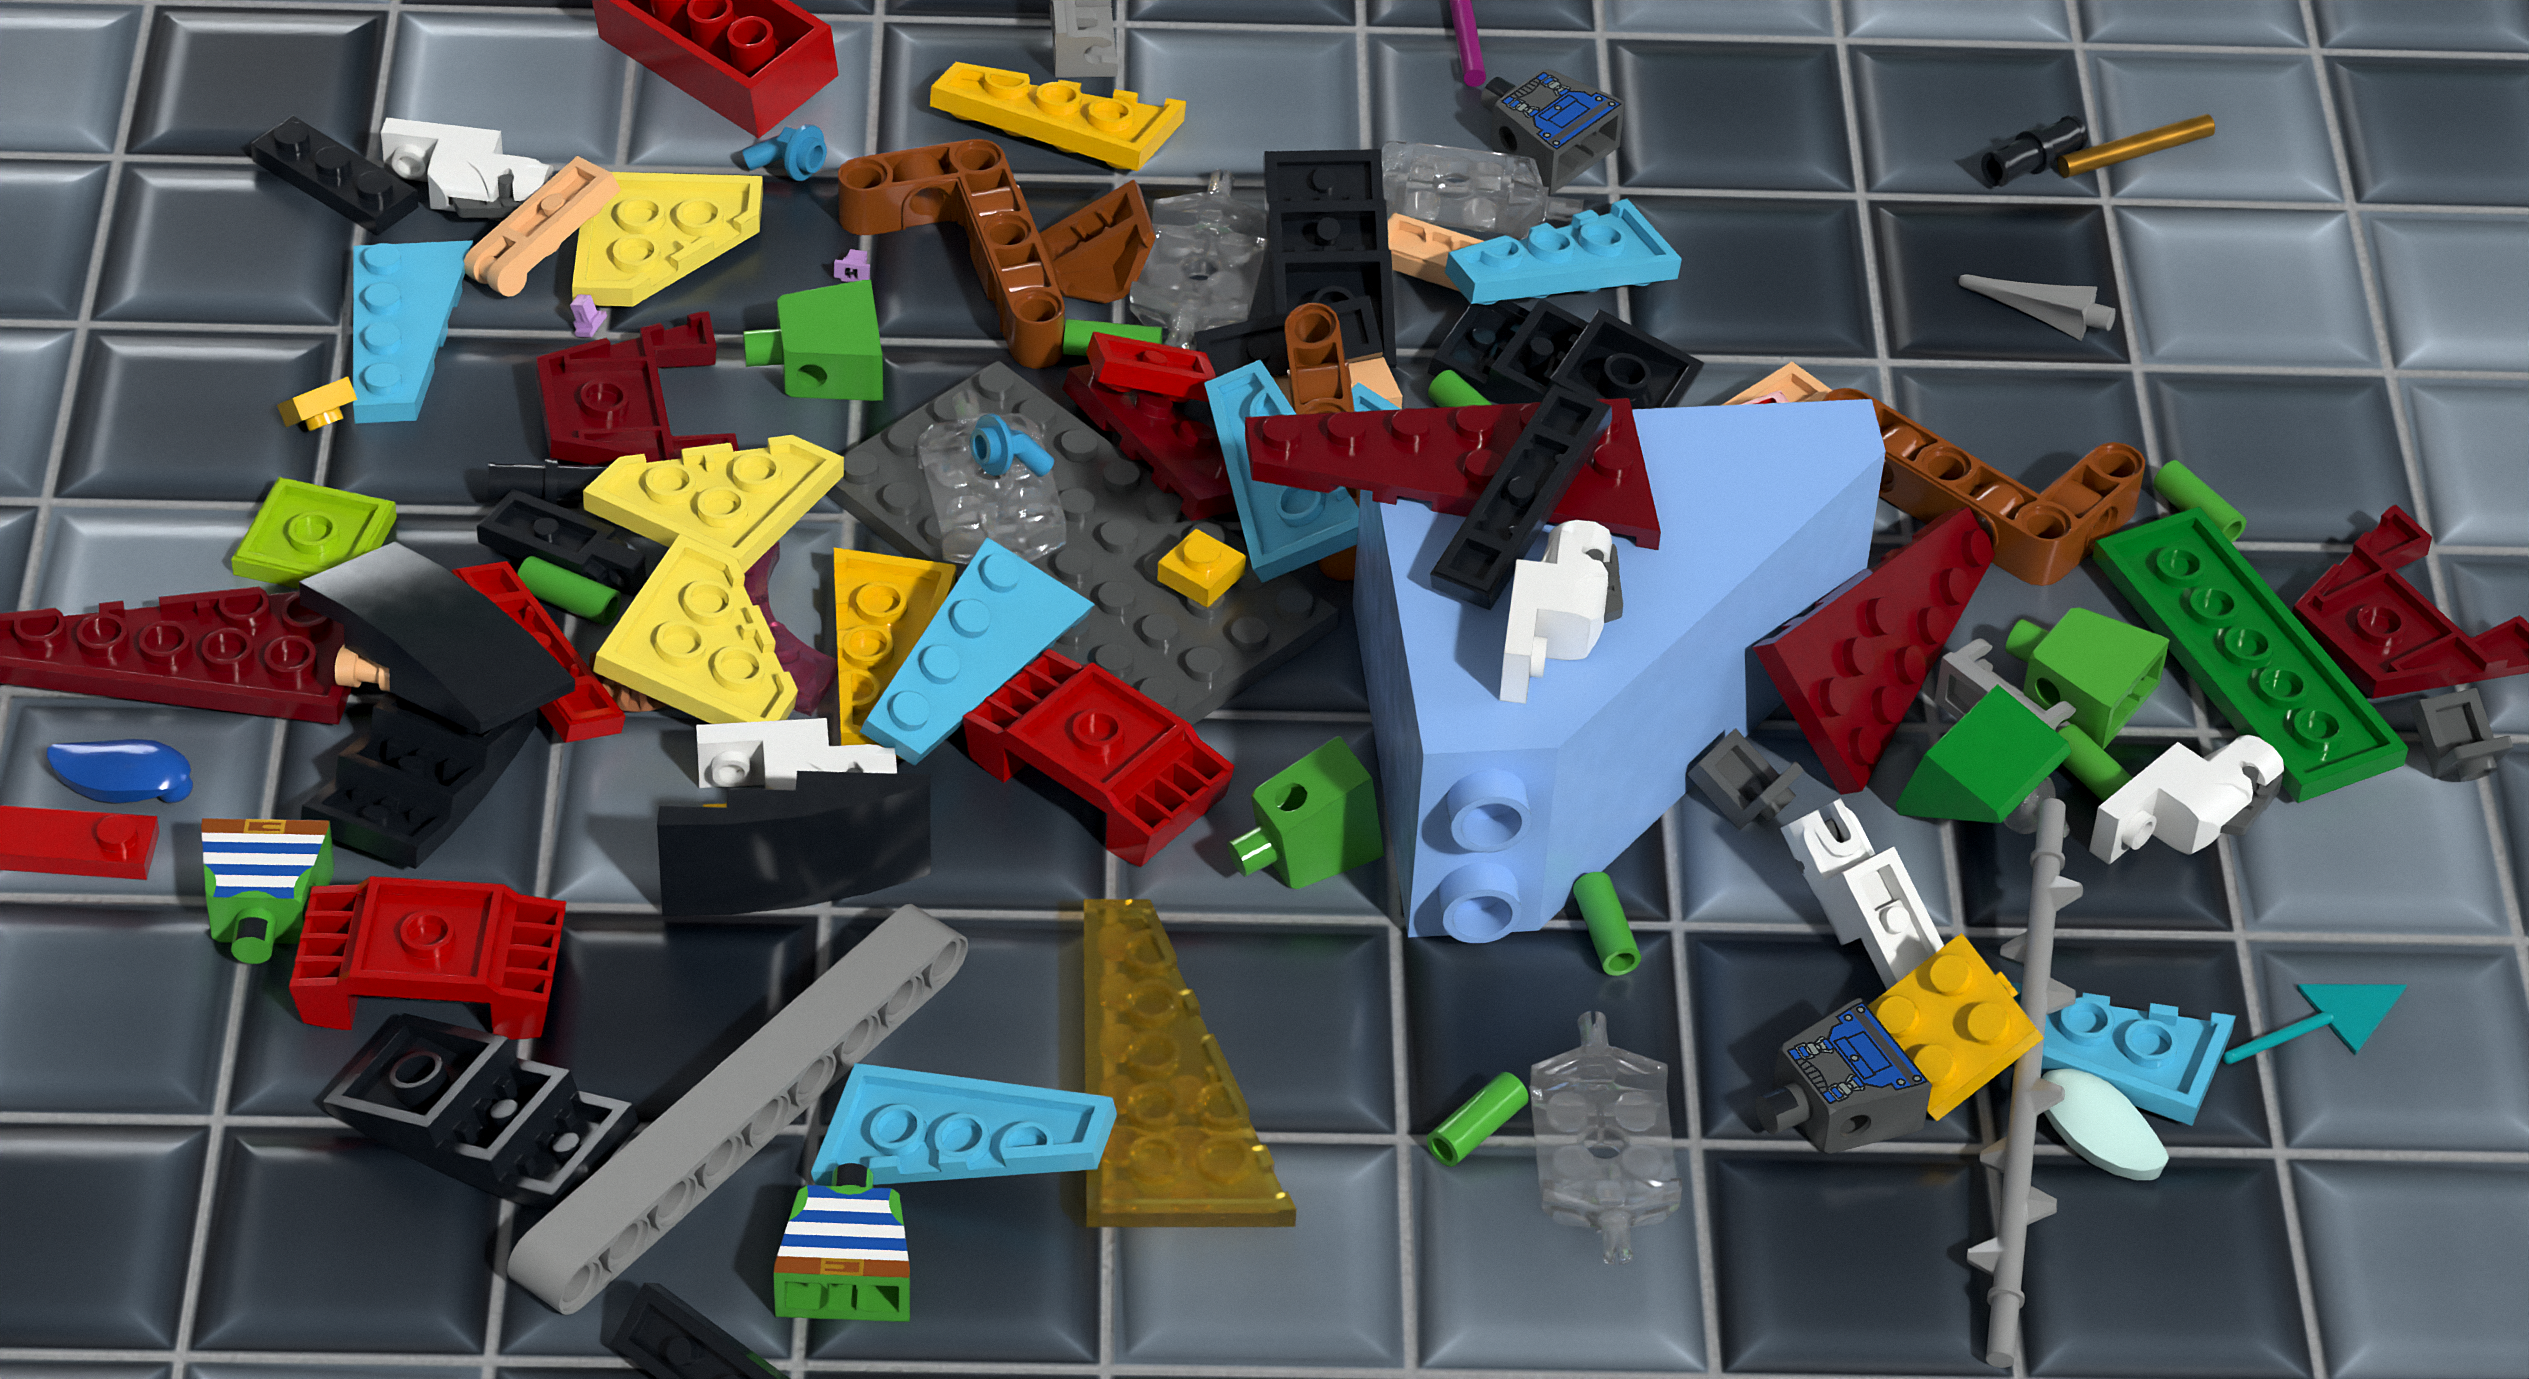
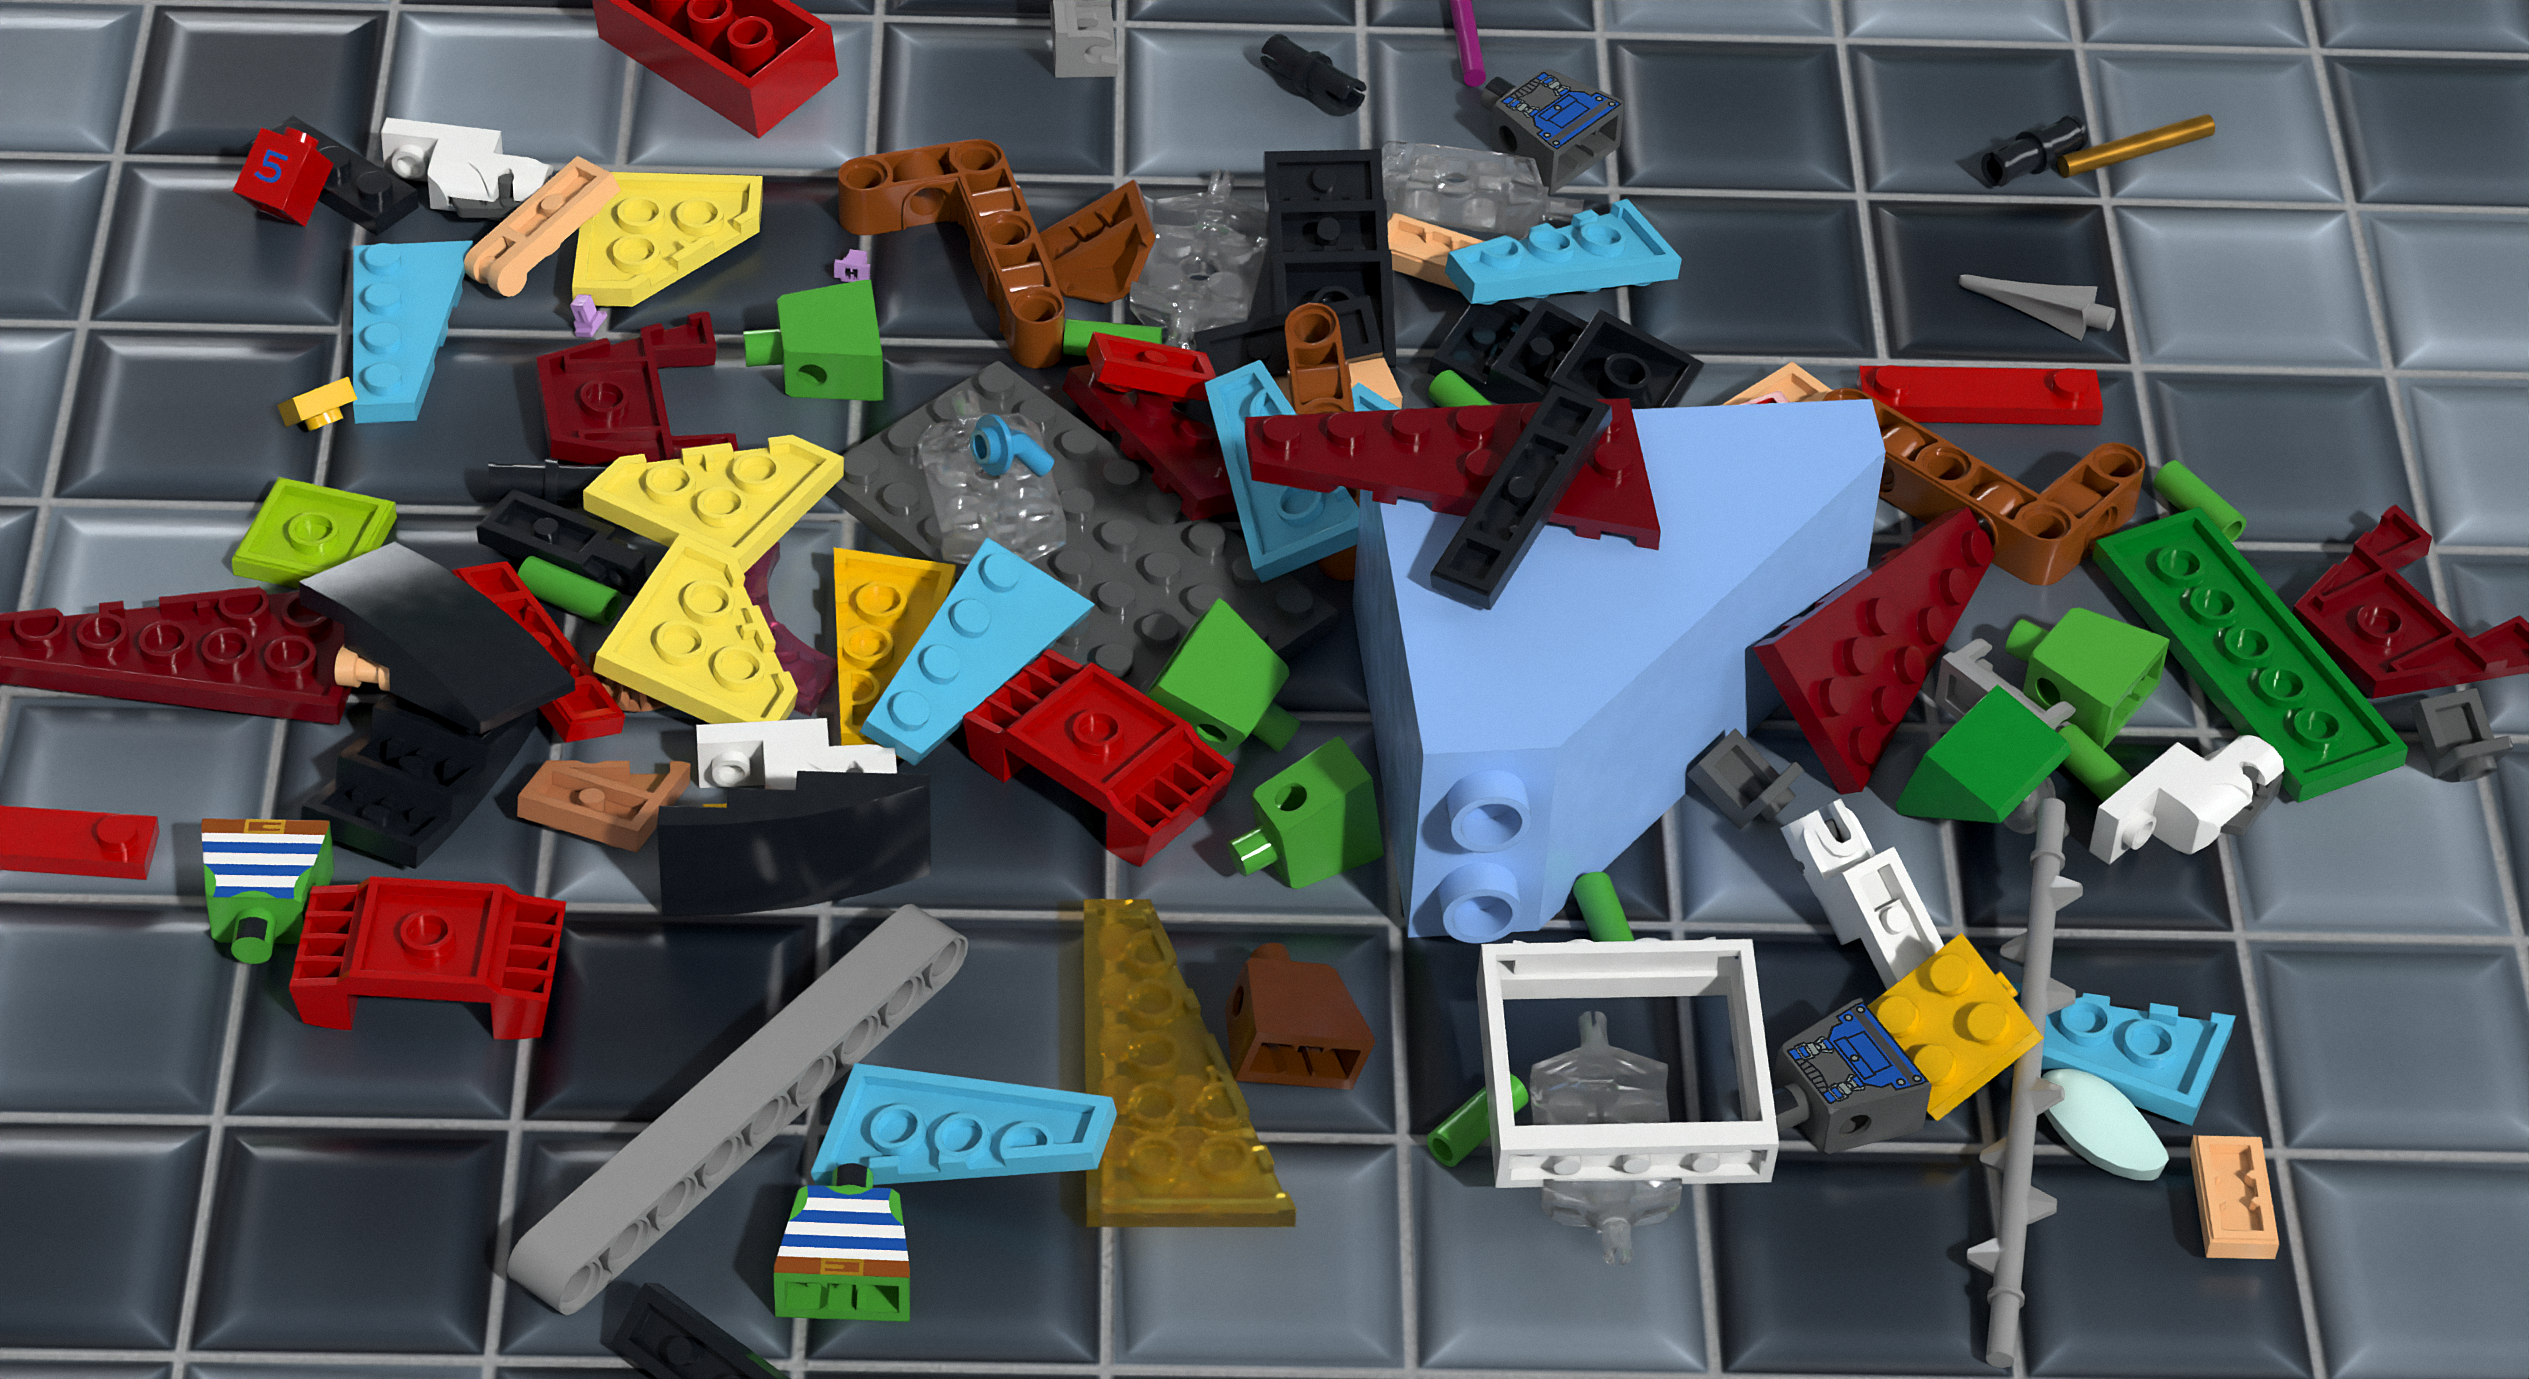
(122, 770): blue arm -> none
(284, 175): none -> red brick
(481, 1112): black slope -> none
(601, 799): none -> nougat wing
(800, 149): dark azure plate -> none
(1059, 114): yellow wing -> none
(1201, 568): yellow plate -> none
(1226, 683): none -> bright green torso
(1294, 1023): none -> reddish brown torso
(1313, 73): none -> black pin
(1560, 603): white plate -> none
(1631, 1151): none -> white window
(1986, 394): none -> red plate
(2234, 1197): none -> light nougat plate
(2348, 1009): teal piece -> none

